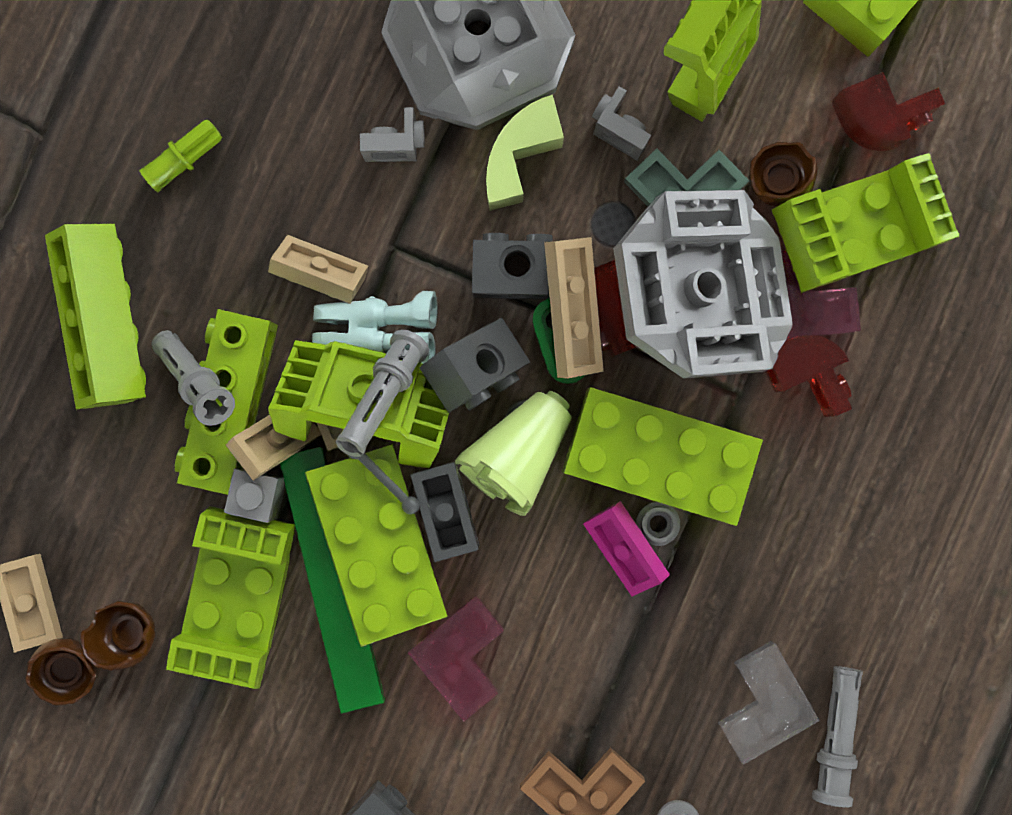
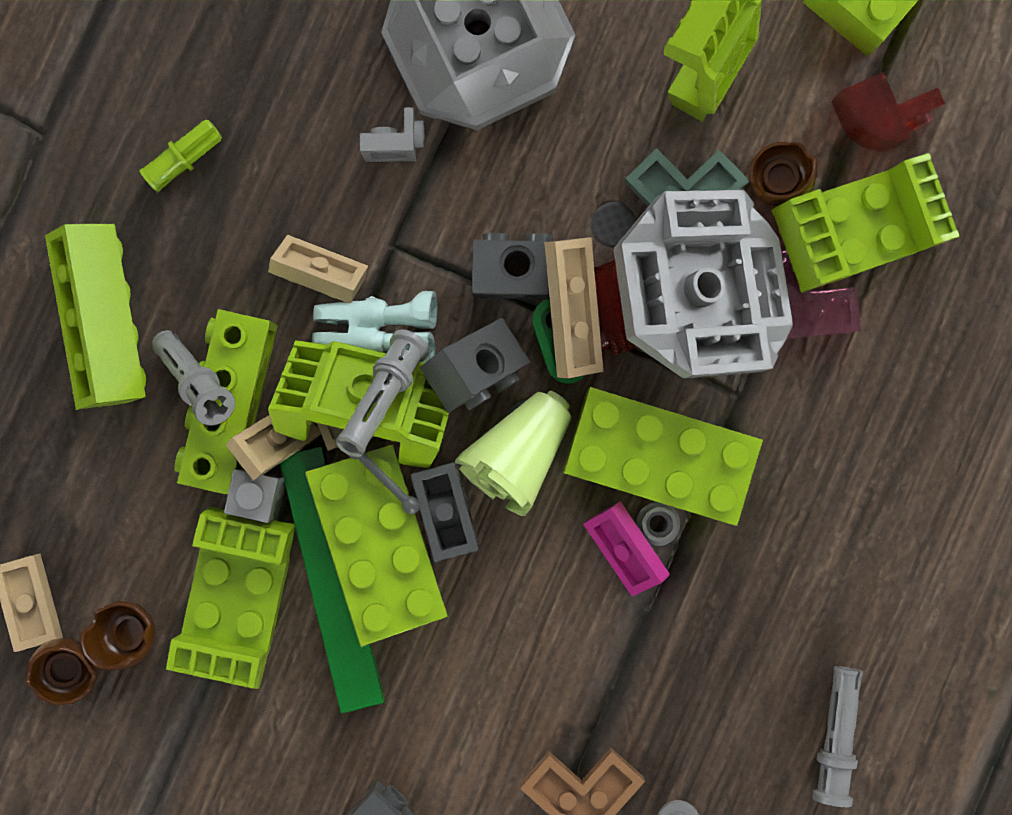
(448, 653): clear pink plate -> none
(528, 133): yellowish green brick -> none
(621, 132): light grey bracket -> none
(779, 706): clear plate -> none
(813, 360): clear red brick -> none

